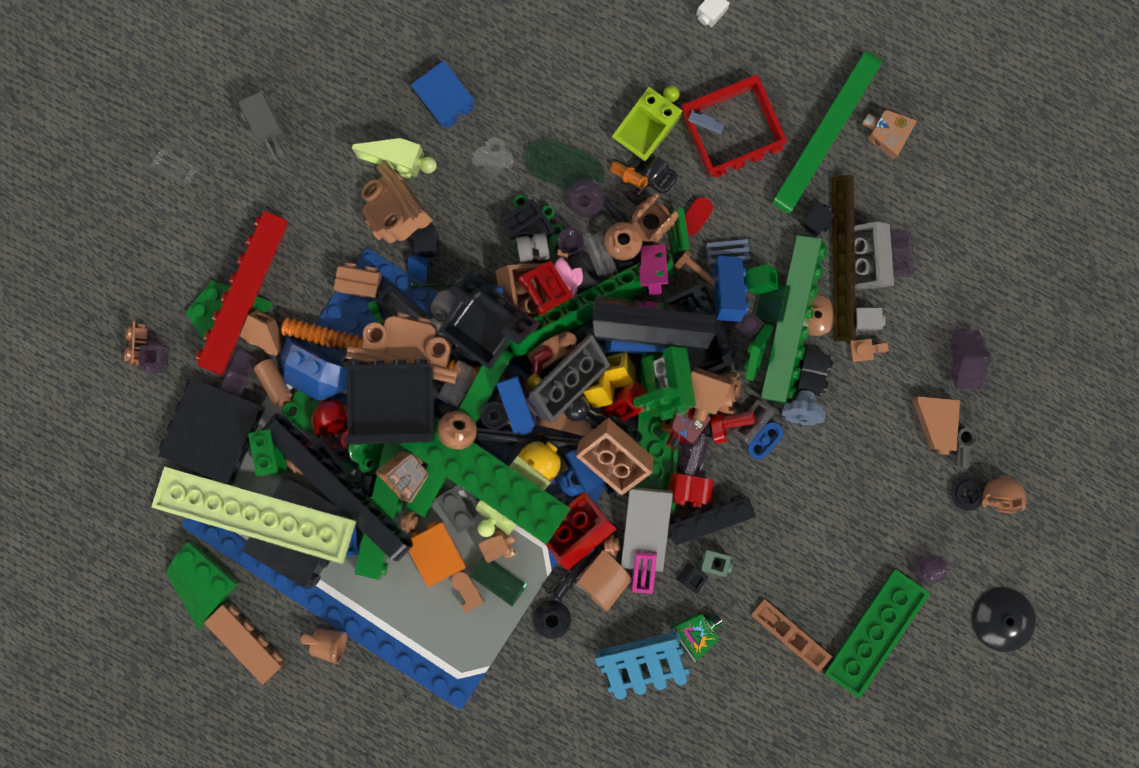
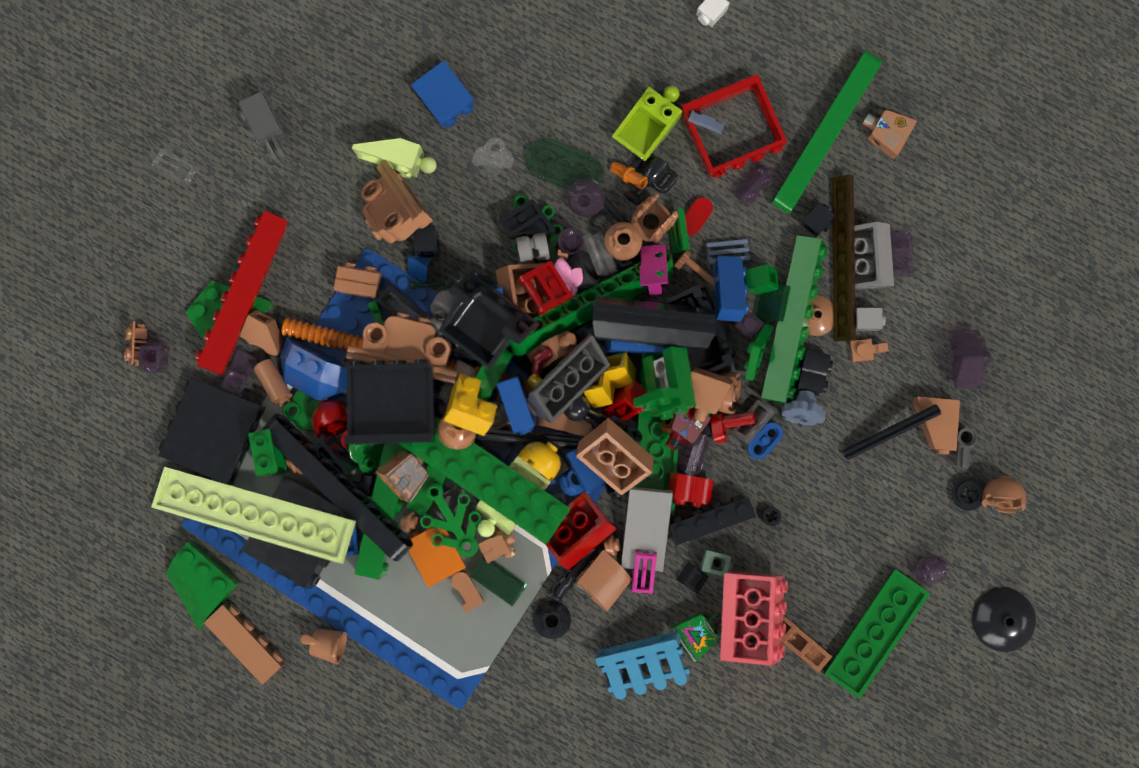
(452, 523): none -> green plant
(466, 409): none -> yellow brick
(740, 620): none -> coral brick
(761, 178): none -> clear purple hinge
(769, 510): none -> black bush
(892, 431): none -> black axle

